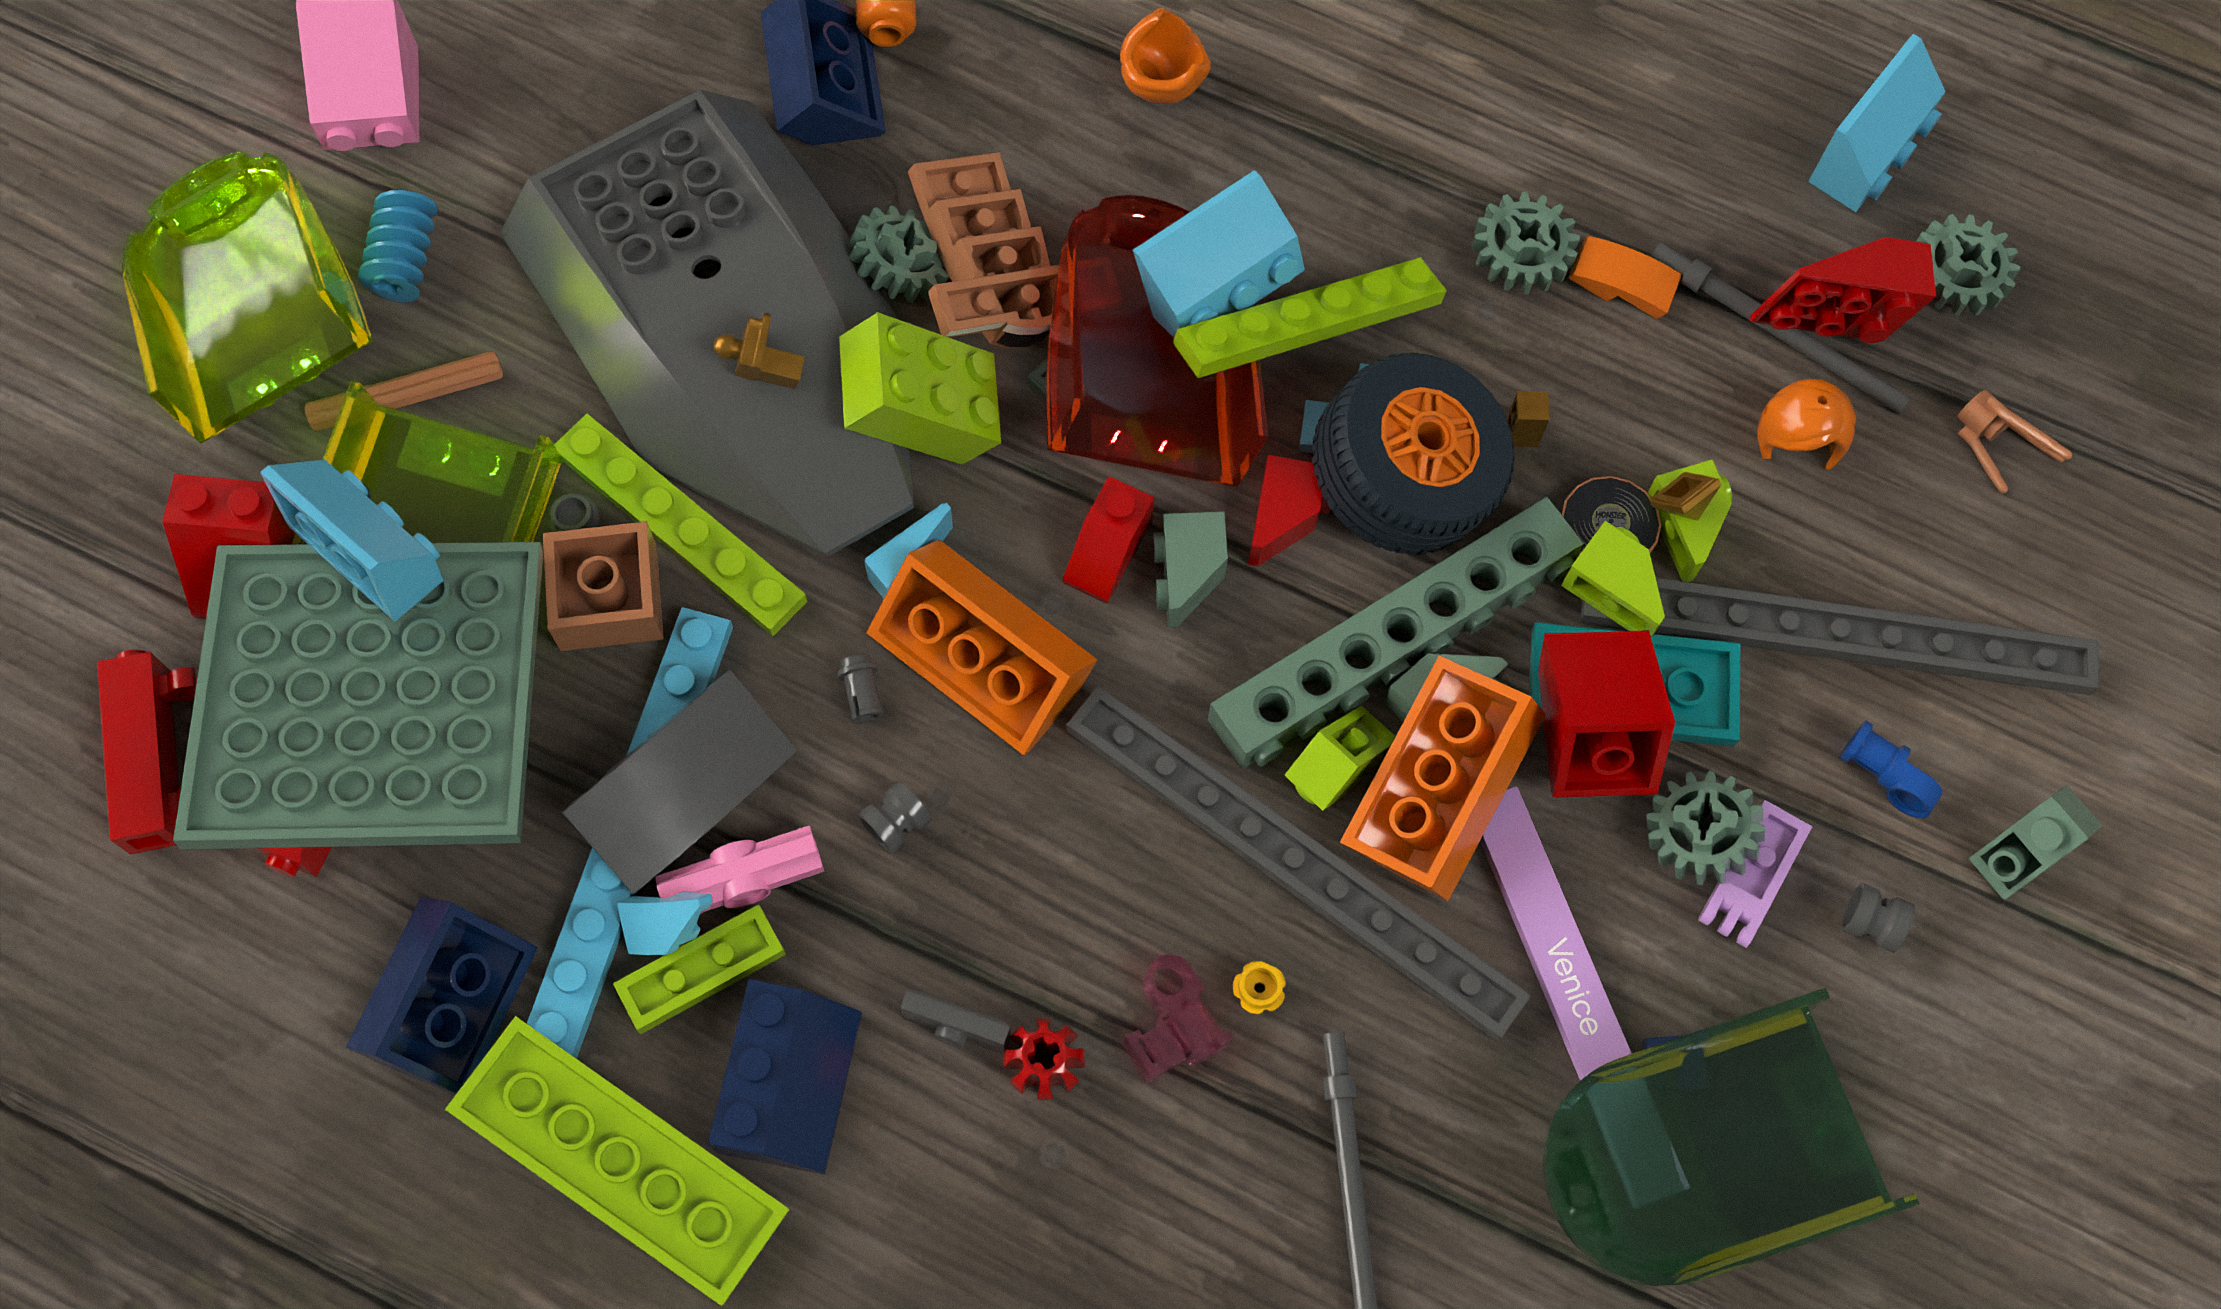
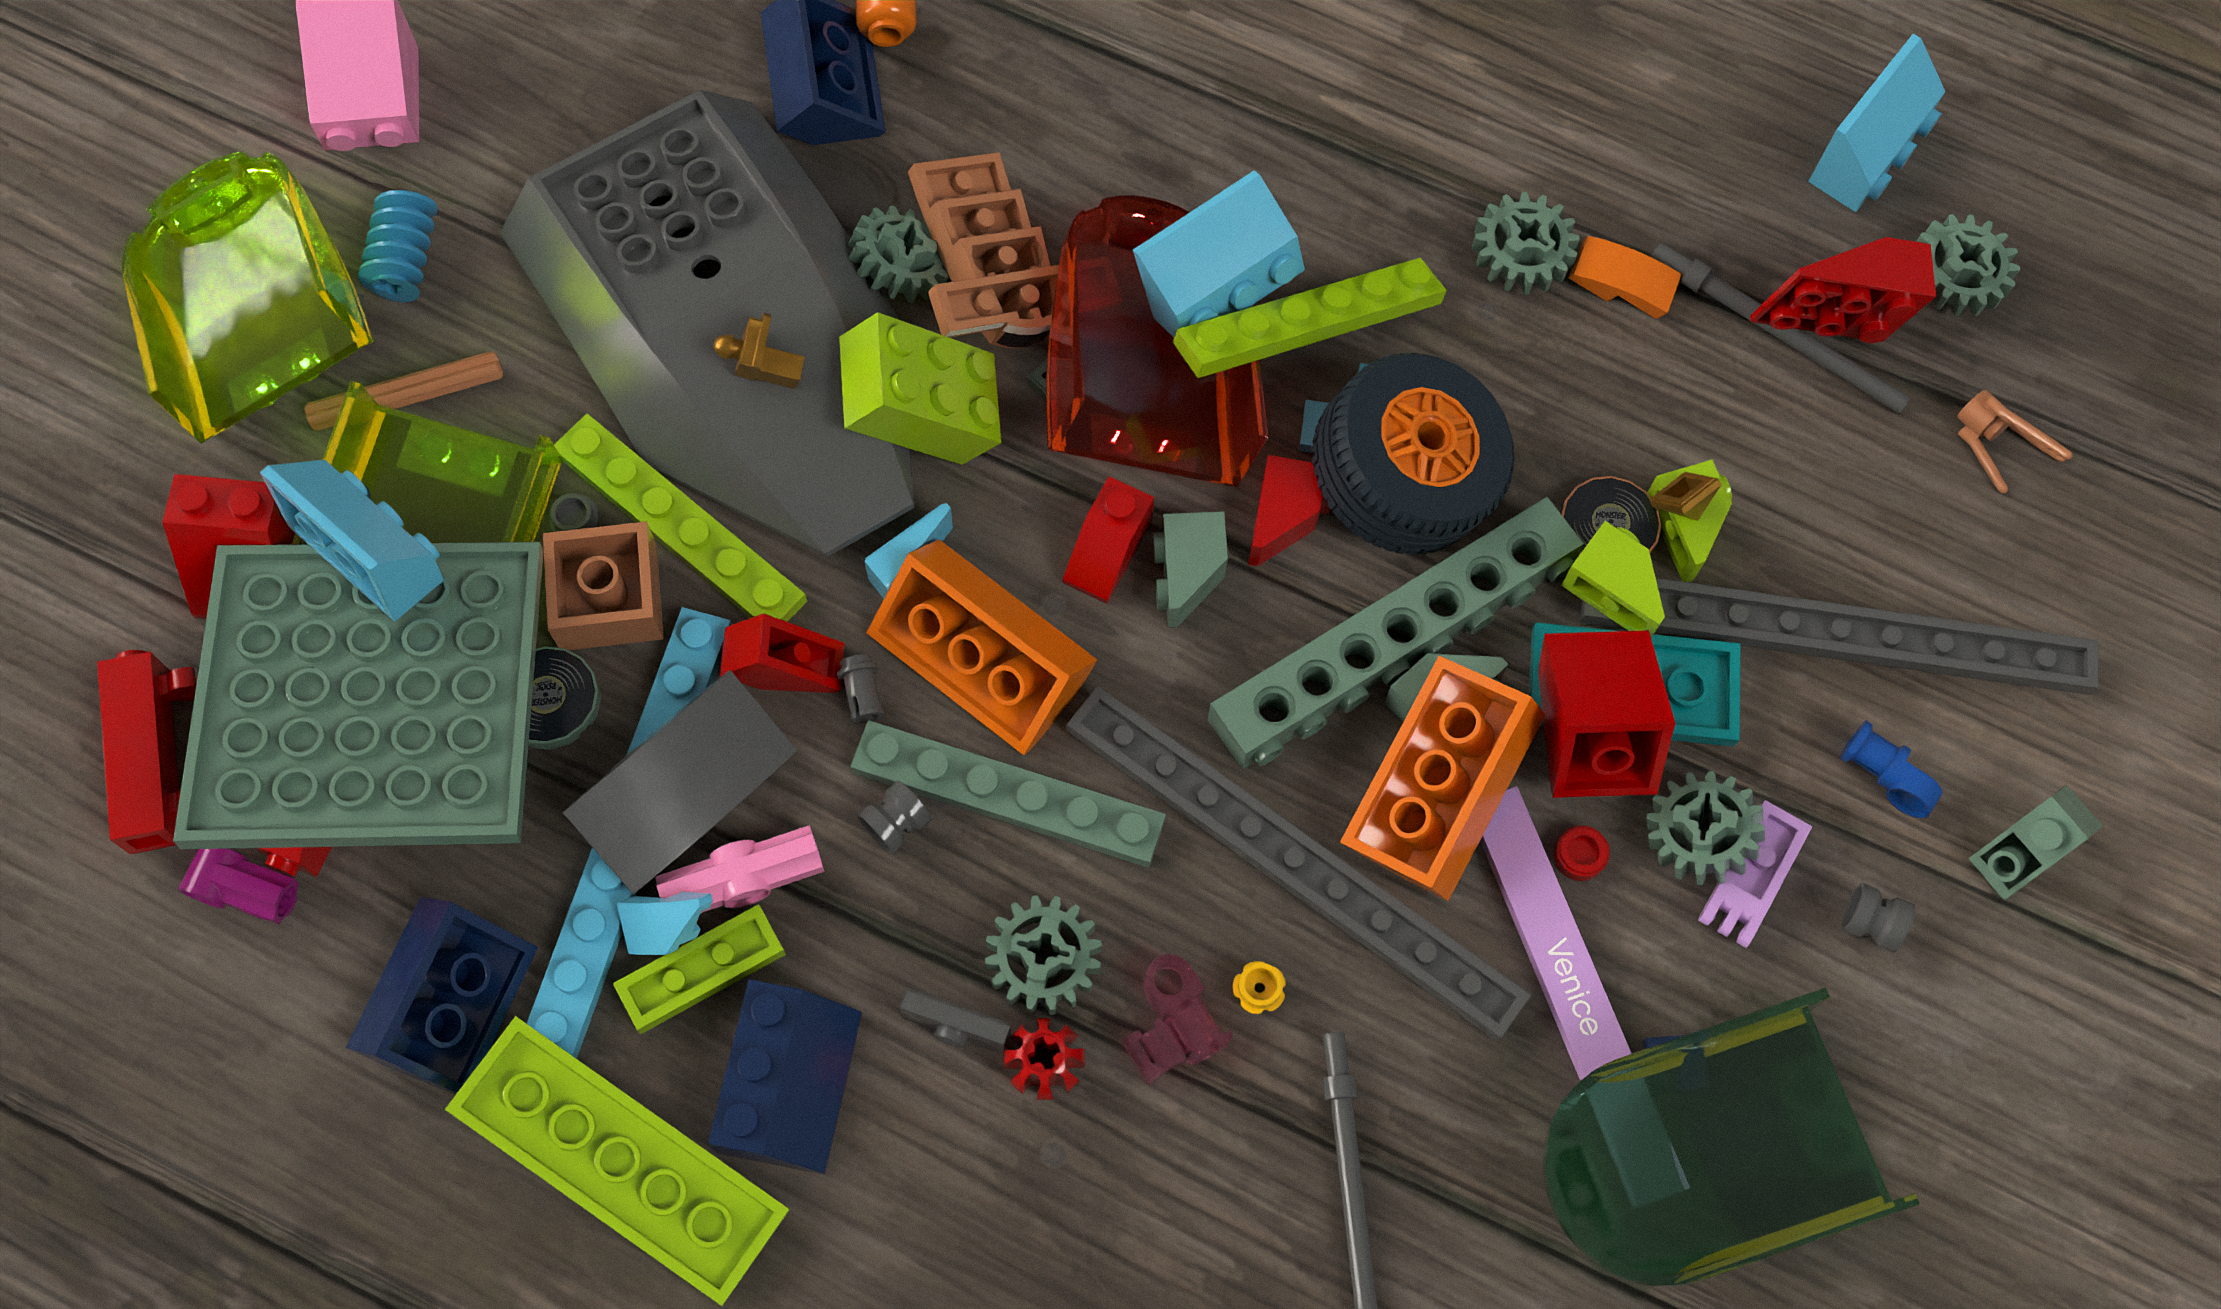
(228, 879): none -> magenta piece
(563, 698): none -> black tile
(781, 656): none -> red slope
(1009, 793): none -> sand green plate
(1064, 958): none -> sand green gear
(1163, 58): orange piece -> none
(1339, 757): lime slope -> none
(1528, 417): pearl gold piece -> none
(1581, 853): none -> red tile
(1807, 418): orange piece -> none

